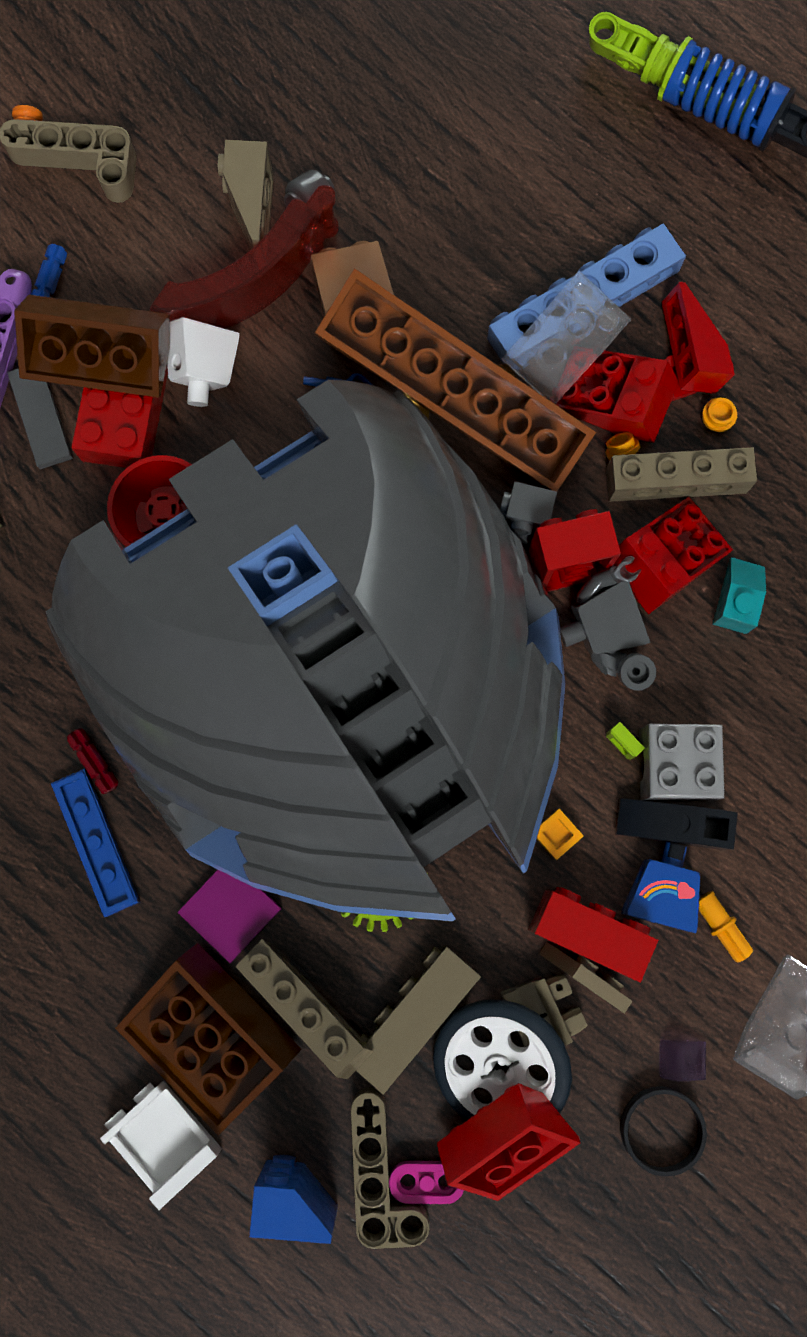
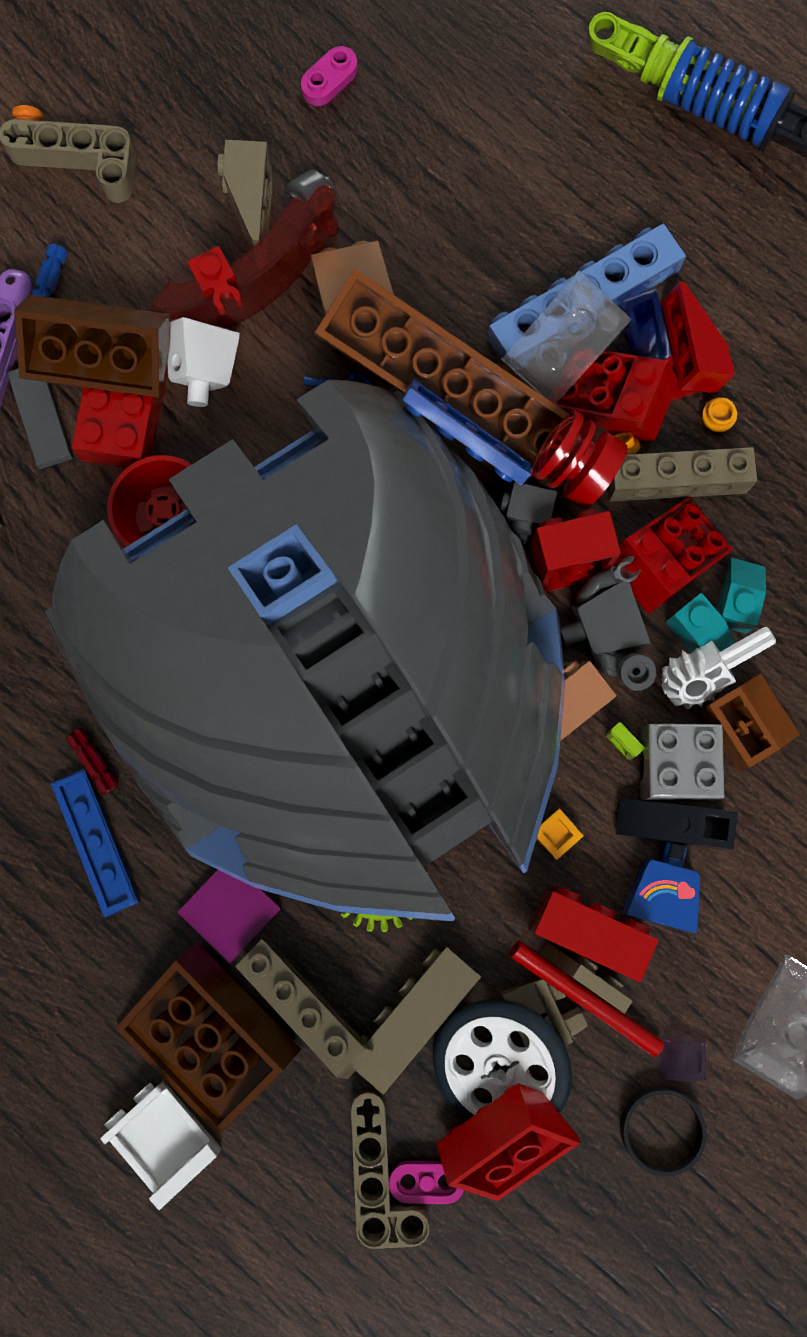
(215, 276): none -> red plate
(291, 1204): blue slope -> none
(332, 75): none -> dark pink plate
(478, 442): none -> blue plate
(584, 462): none -> red wheel
(584, 694): none -> nougat slope
(586, 998): none -> red piece
(647, 326): none -> clear blue slope
(700, 624): none -> teal slope
(706, 670): none -> white gear
(724, 927): light orange axle -> none
(751, 723): none -> dark orange slope

